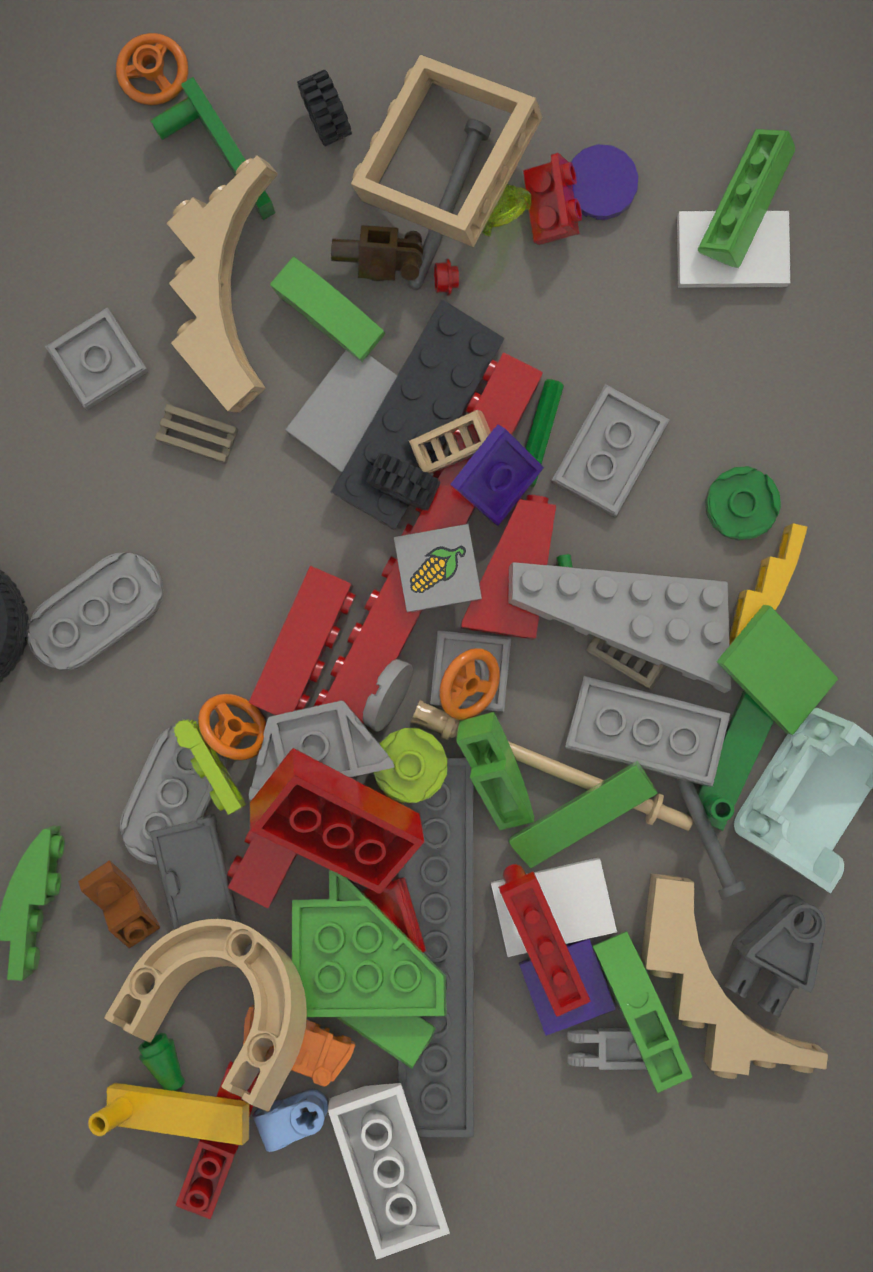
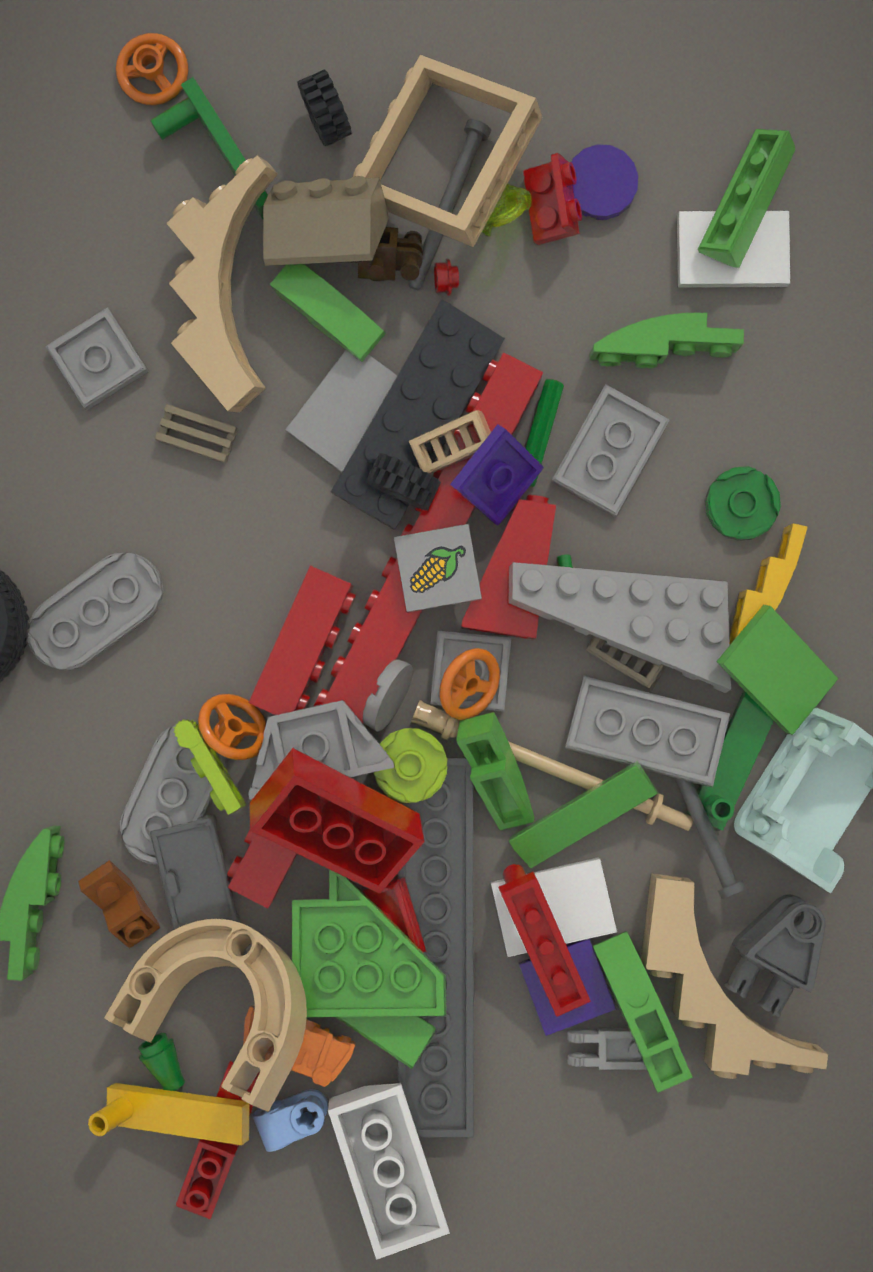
(323, 221): none -> dark tan slope
(650, 340): none -> bright green slope

